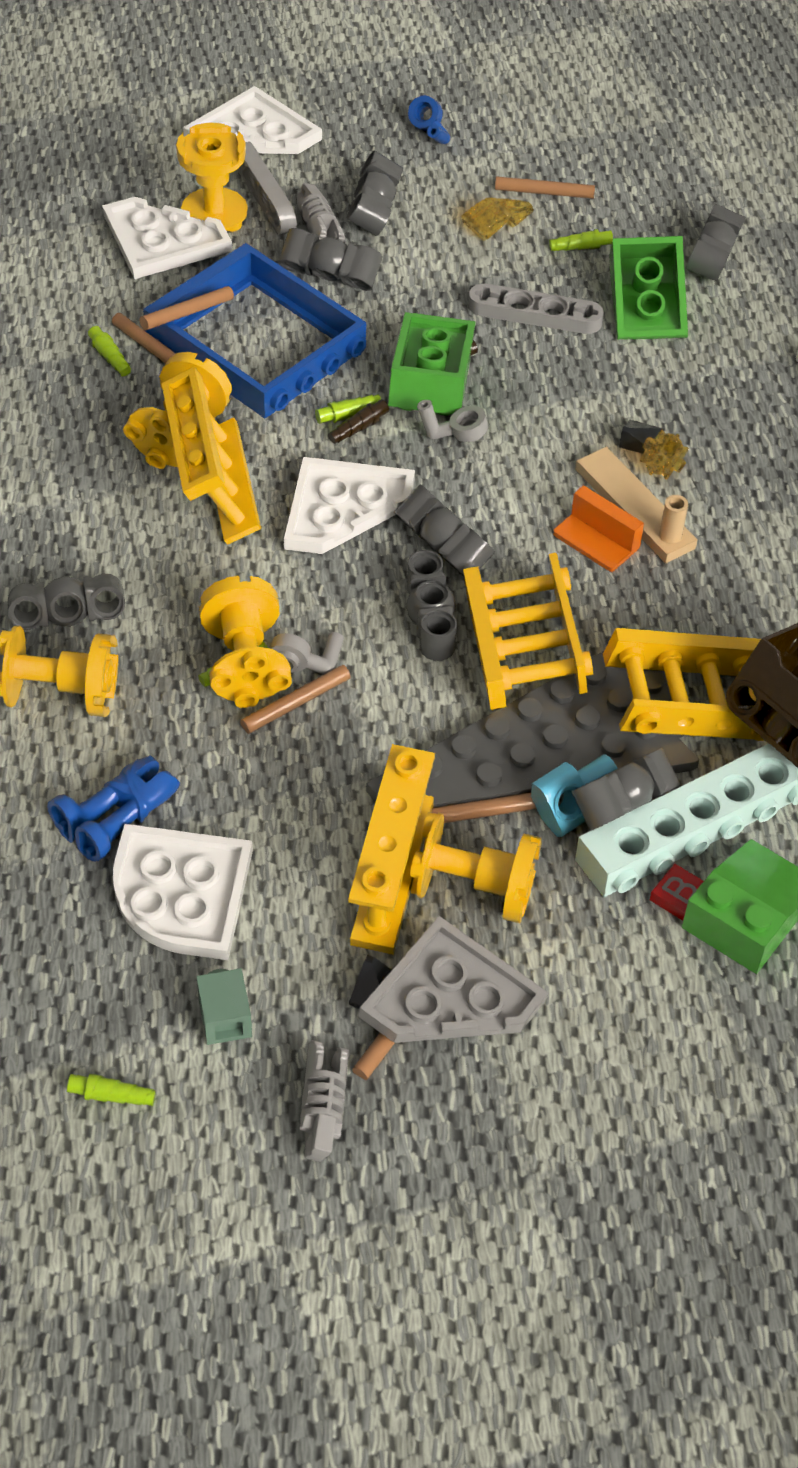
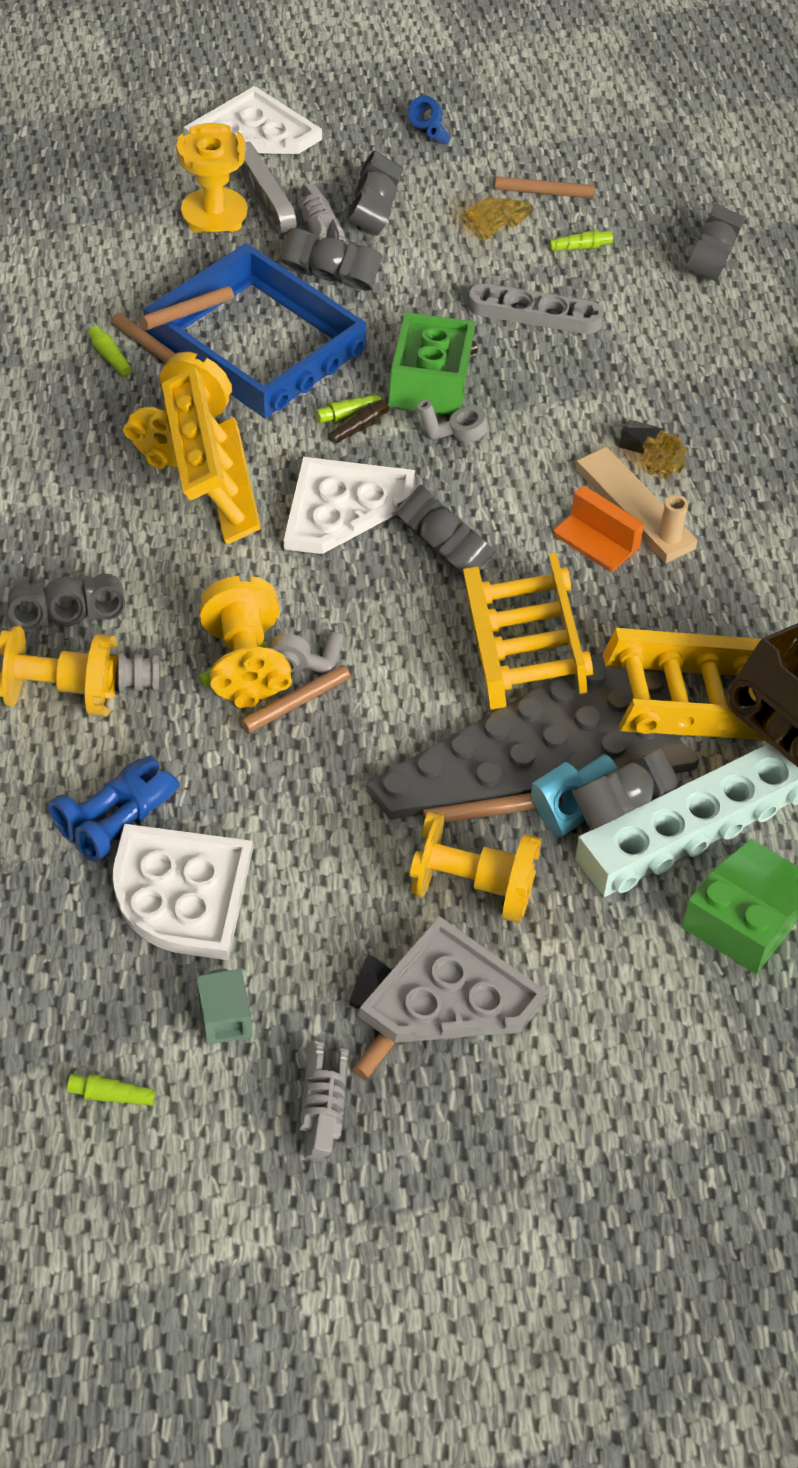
(138, 672): none -> light grey bush
(164, 237): white plate -> none
(392, 838): yellow fence -> none
(431, 605): dark grey piece -> none
(648, 287): bright green slope -> none
(675, 890): red tile -> none

